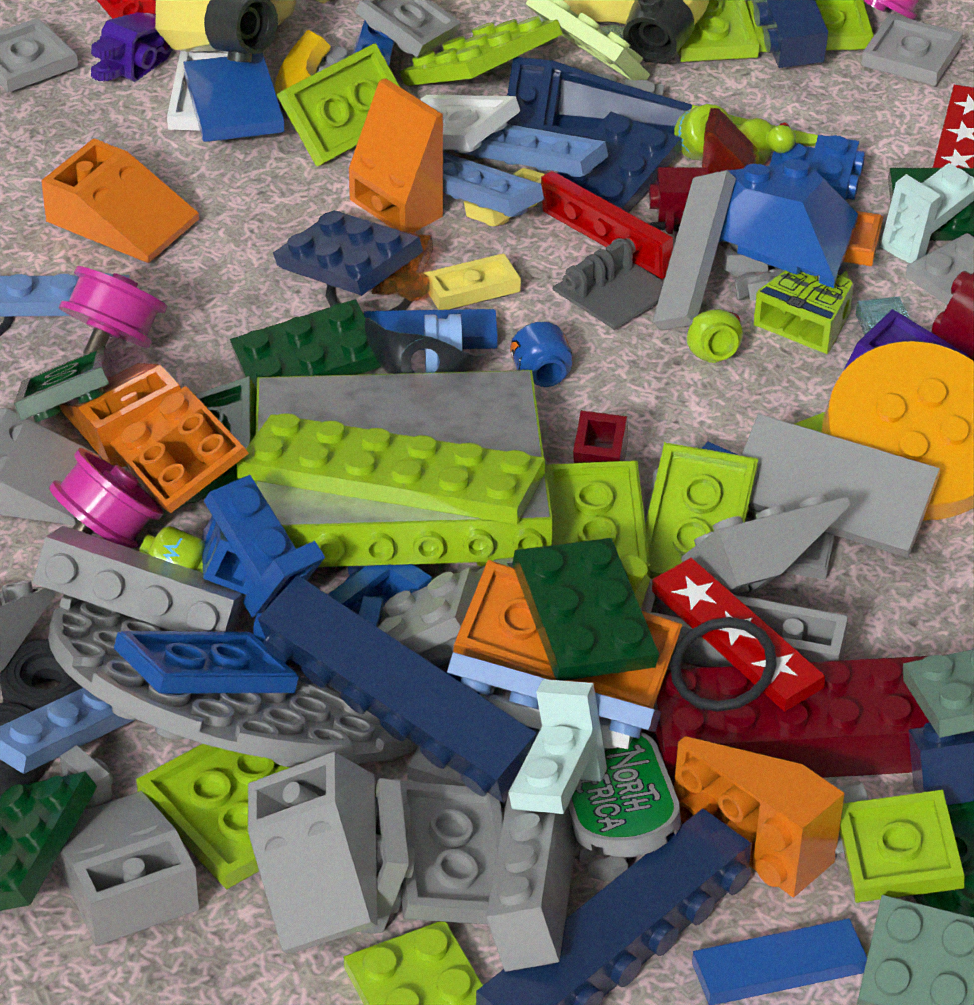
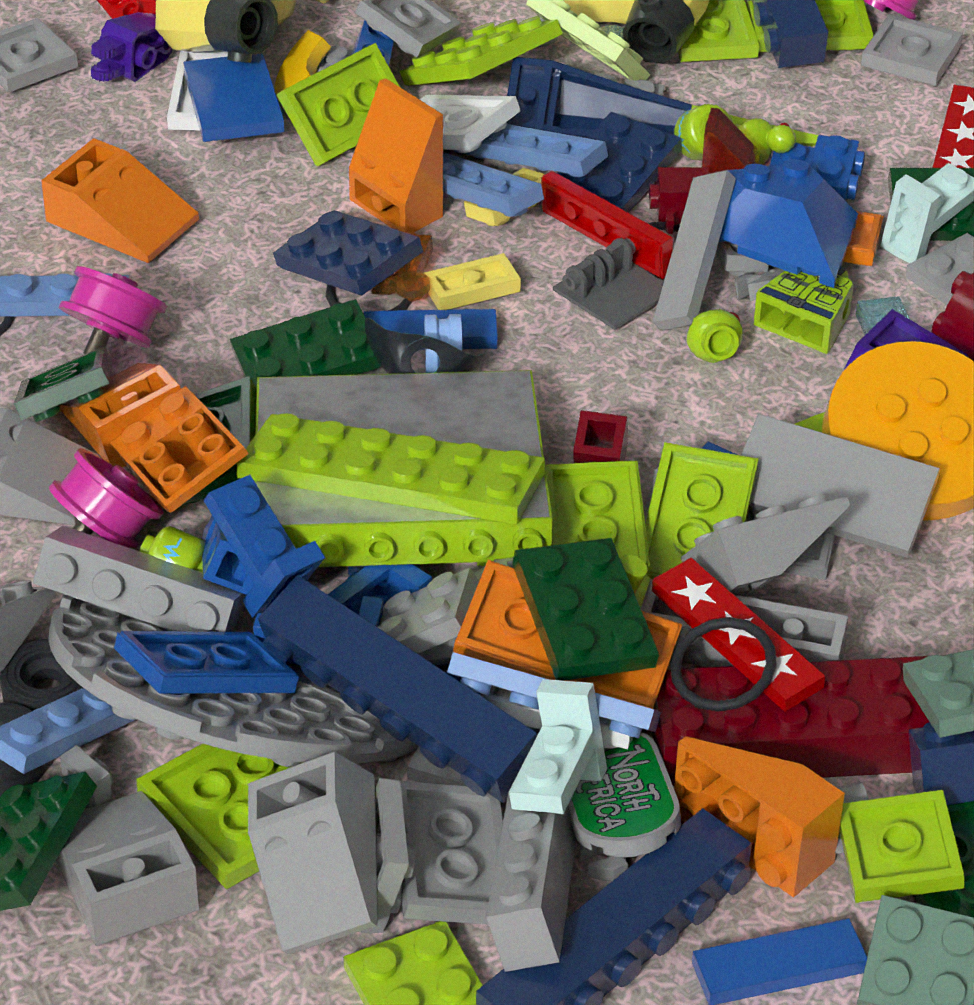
(544, 351): blue head -> none

